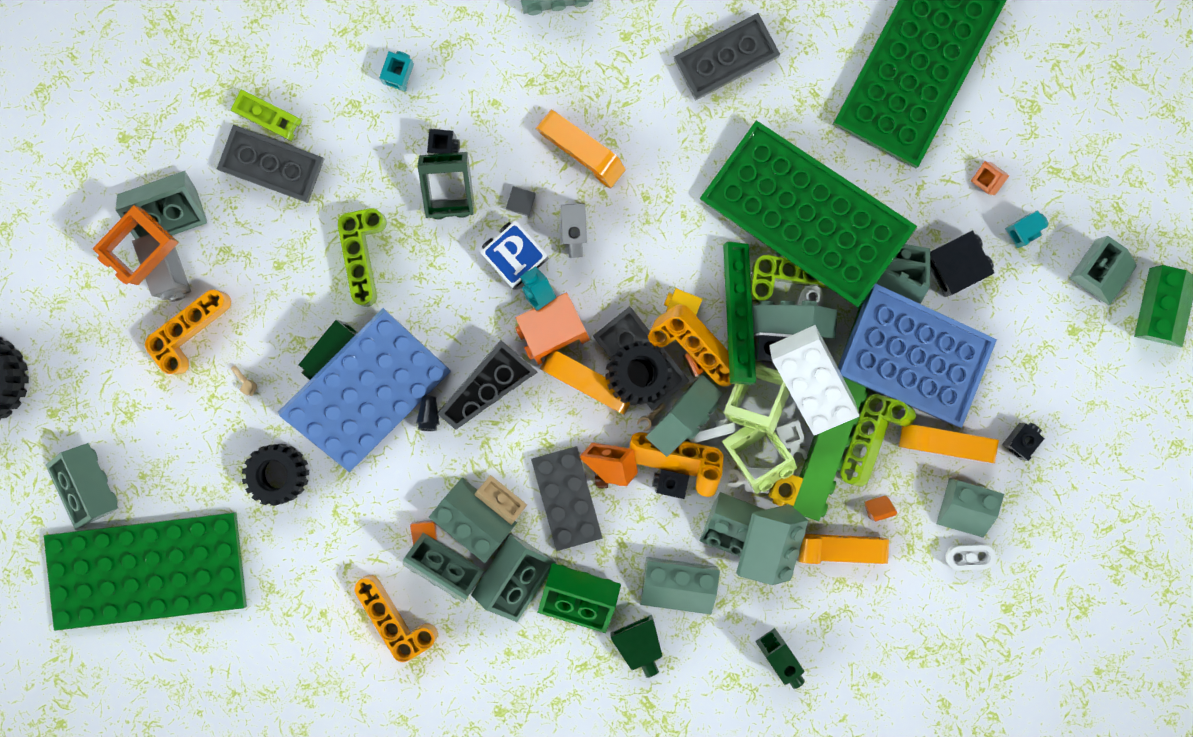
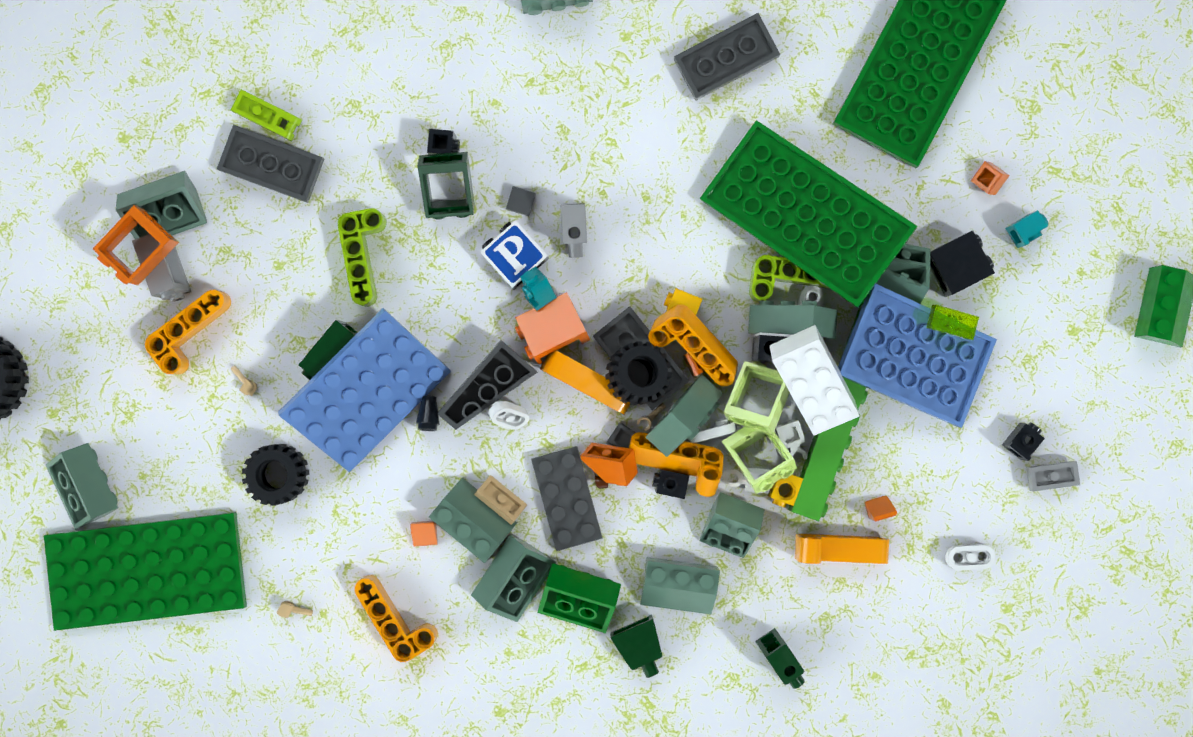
(287, 607): none -> tan hand
(392, 63): teal brick -> none
(442, 567): sand green slope -> none
(508, 415): none -> white plate
(582, 147): light orange beam -> none
(621, 436): none -> dark grey tile
(739, 313): green plate -> none
(772, 545): sand green slope -> none
(873, 441): lime beam -> none
(948, 443): light orange beam -> none
(952, 322): none -> clear neon green plate
(969, 508): sand green slope -> none
(1053, 476): none -> light grey plate
(1104, 269): sand green slope -> none

